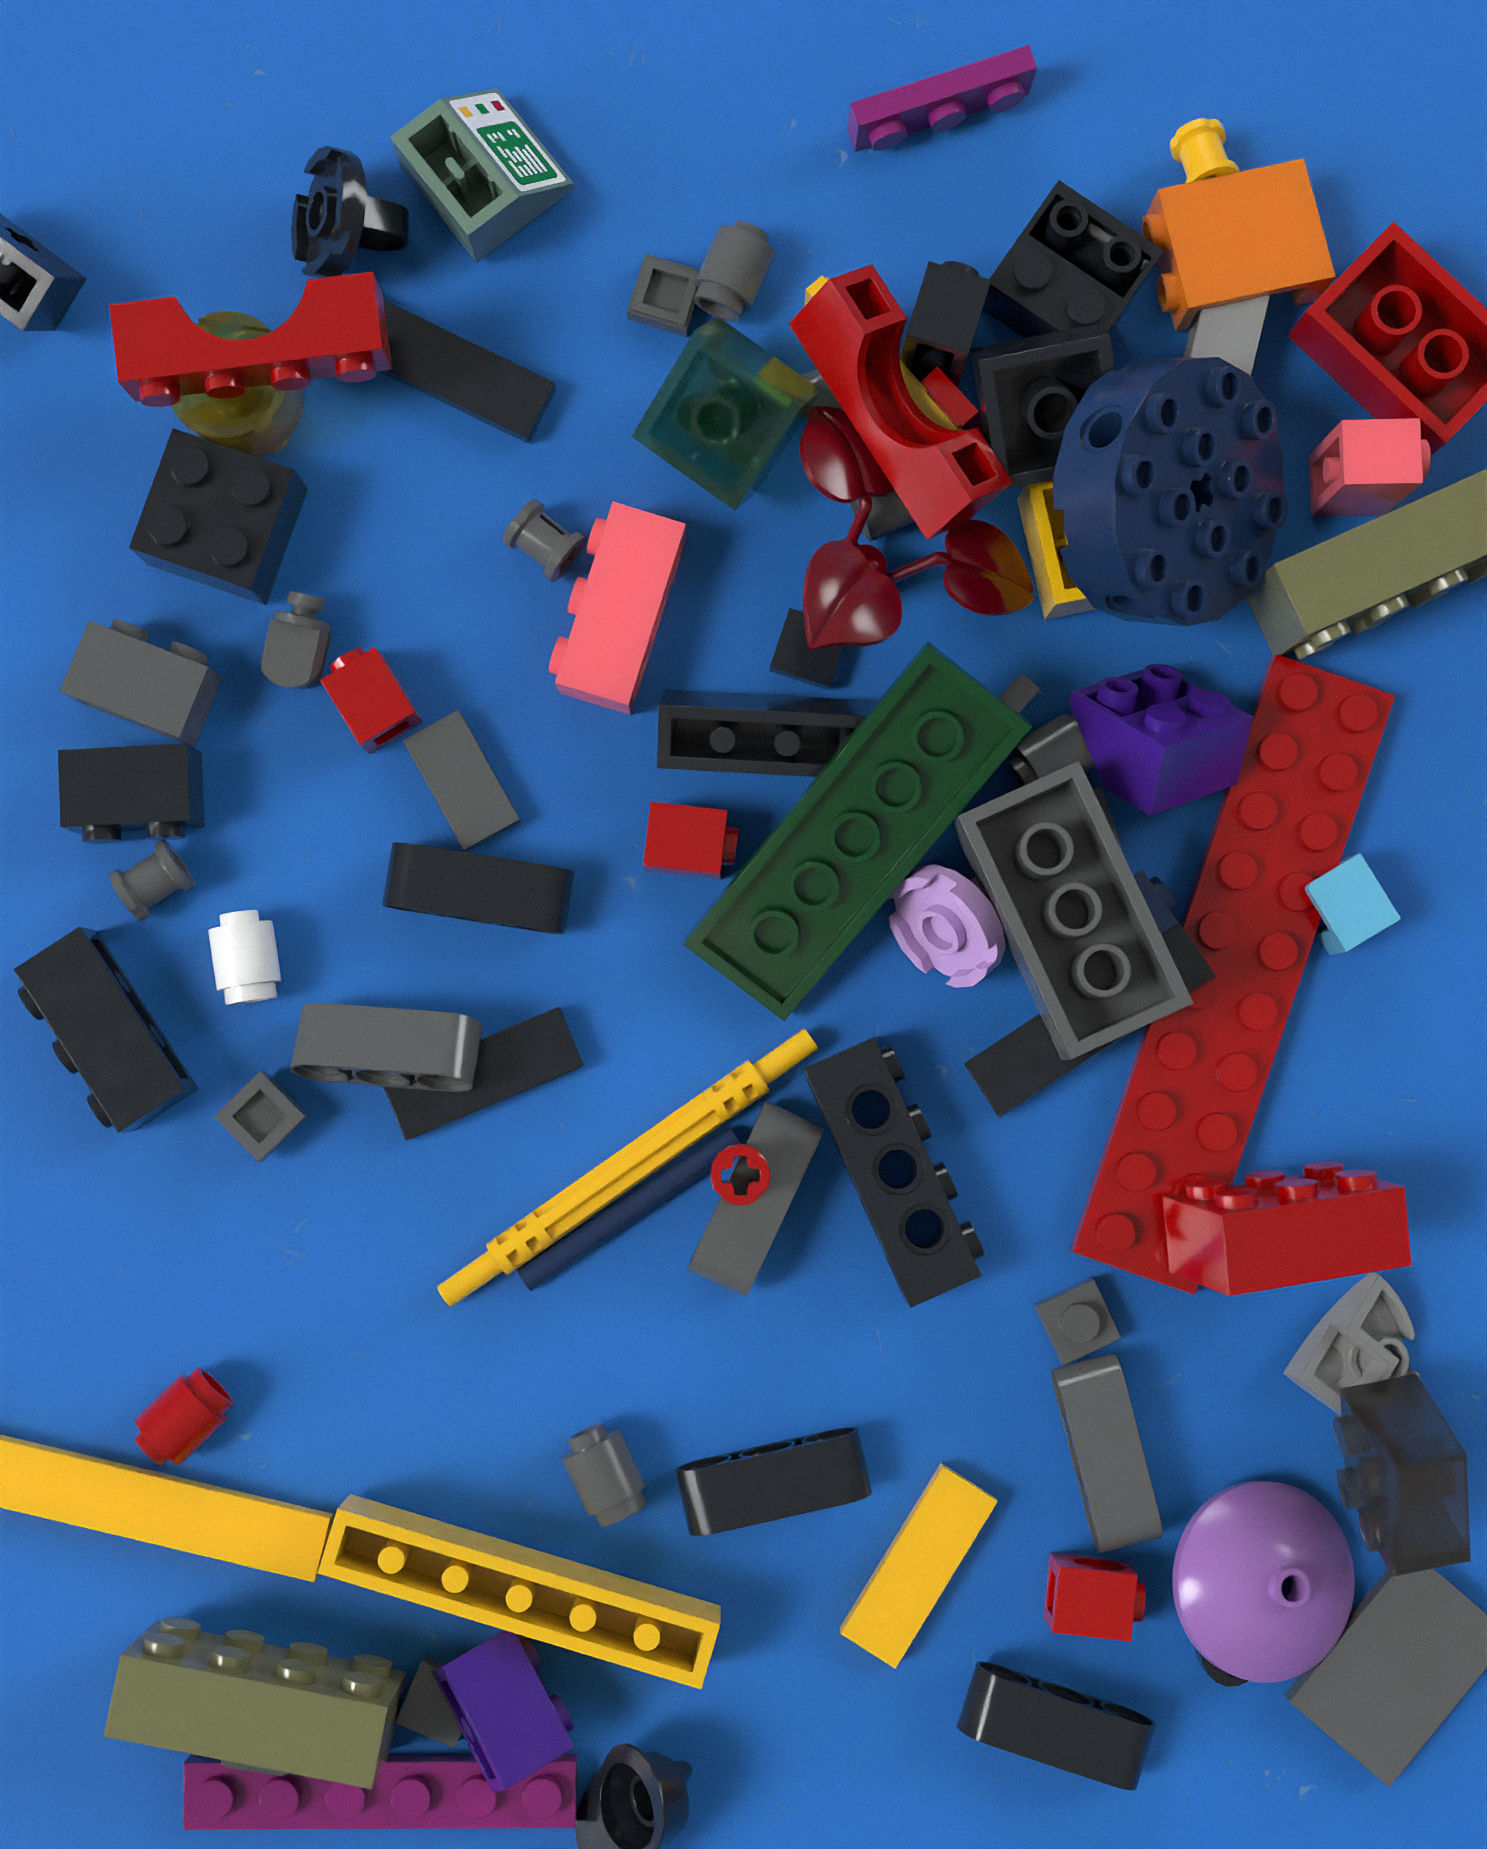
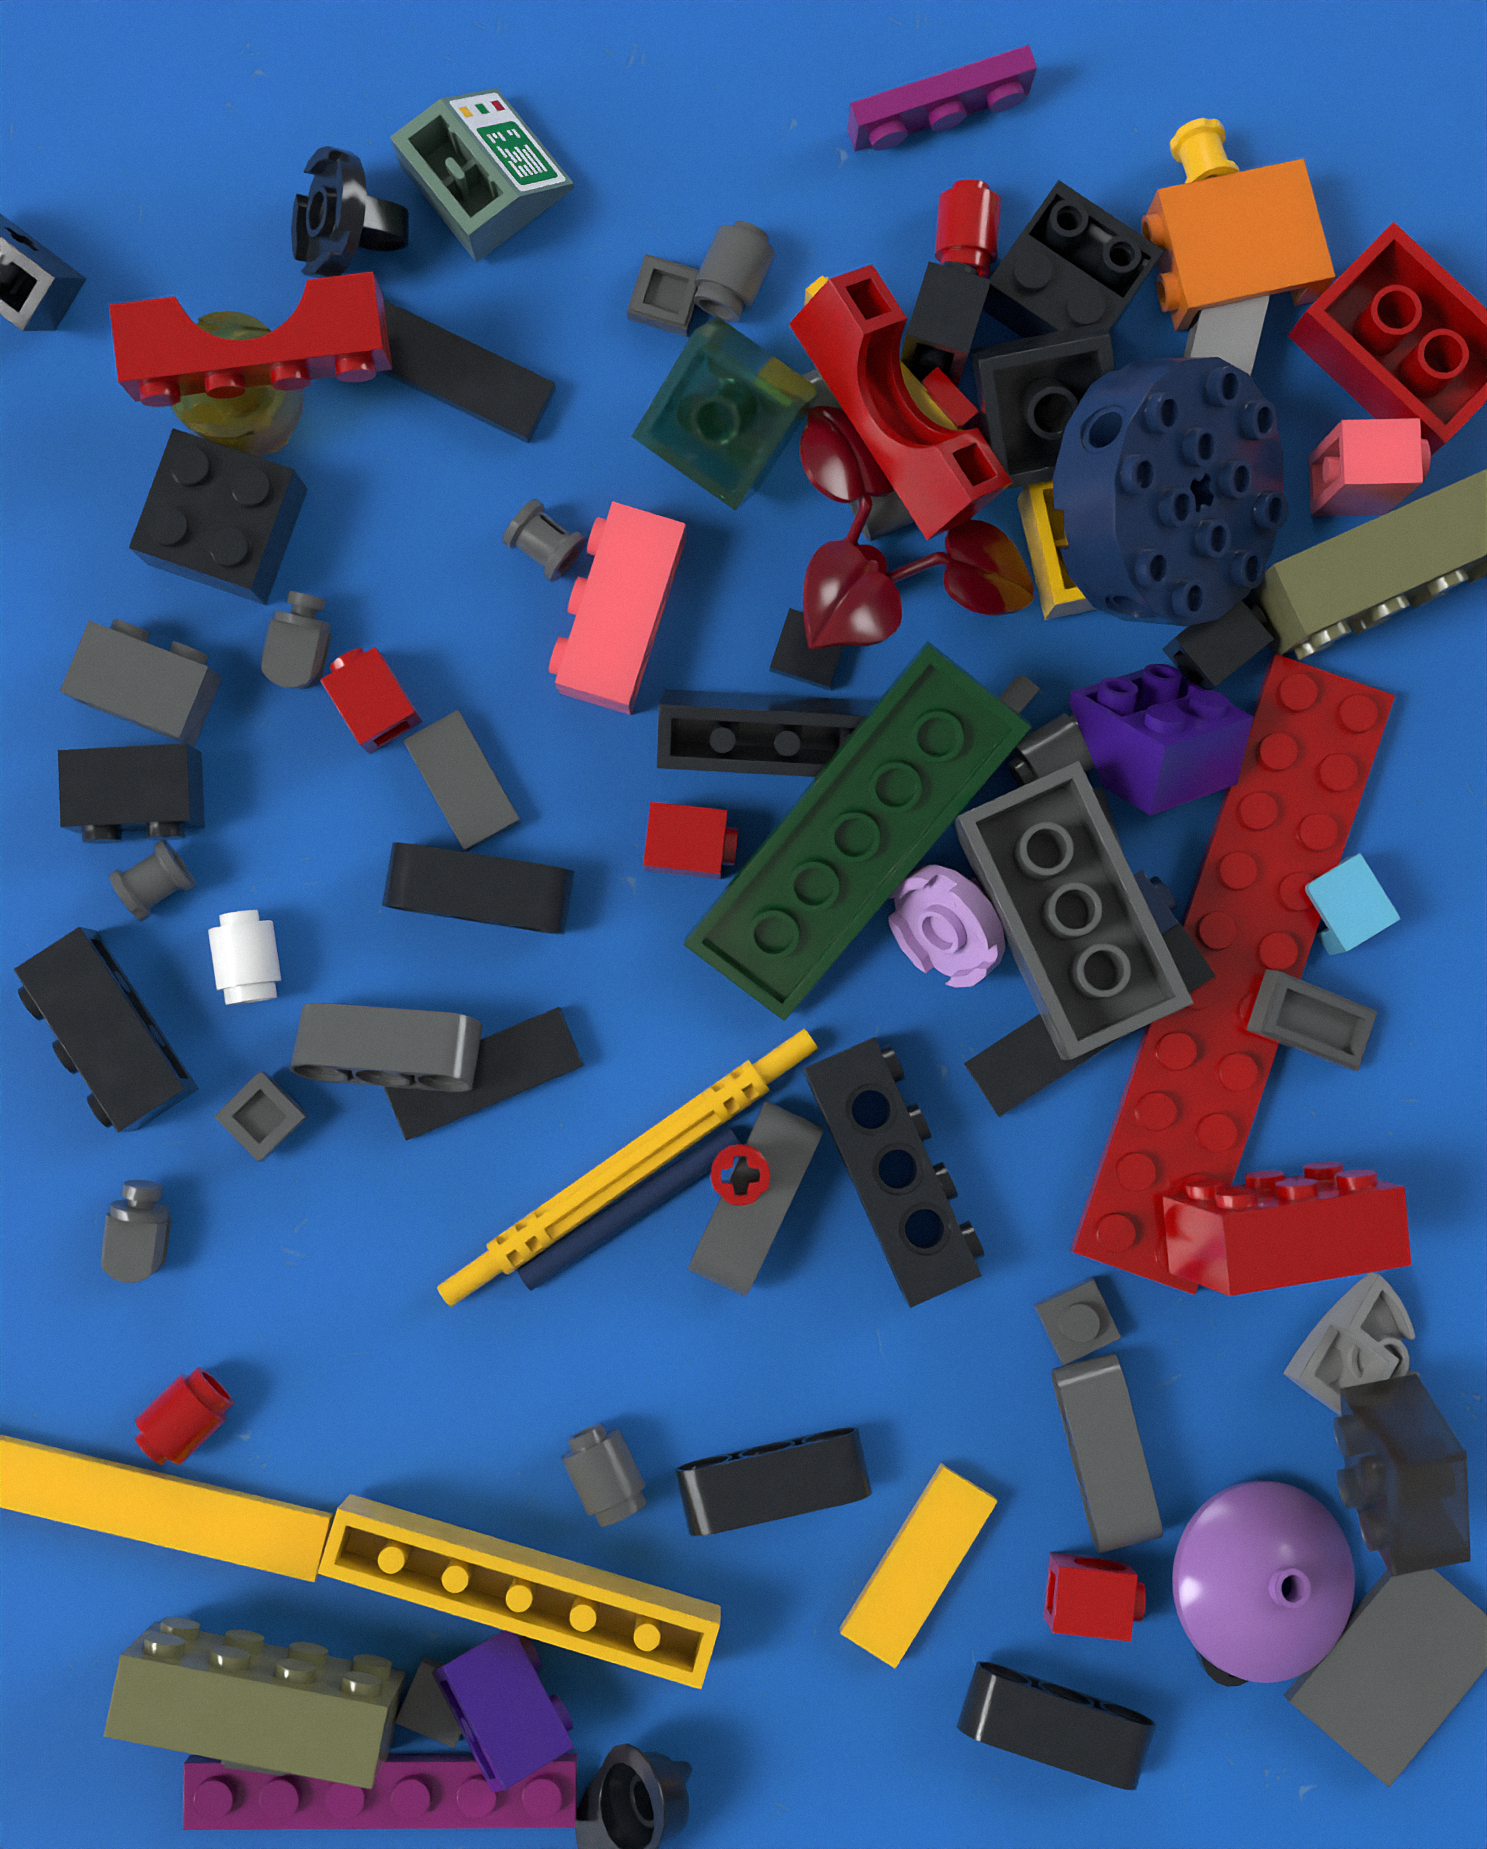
(136, 1233): none -> dark grey arm
(968, 225): none -> red brick
(1217, 648): none -> black brick
(1311, 1020): none -> dark grey tile

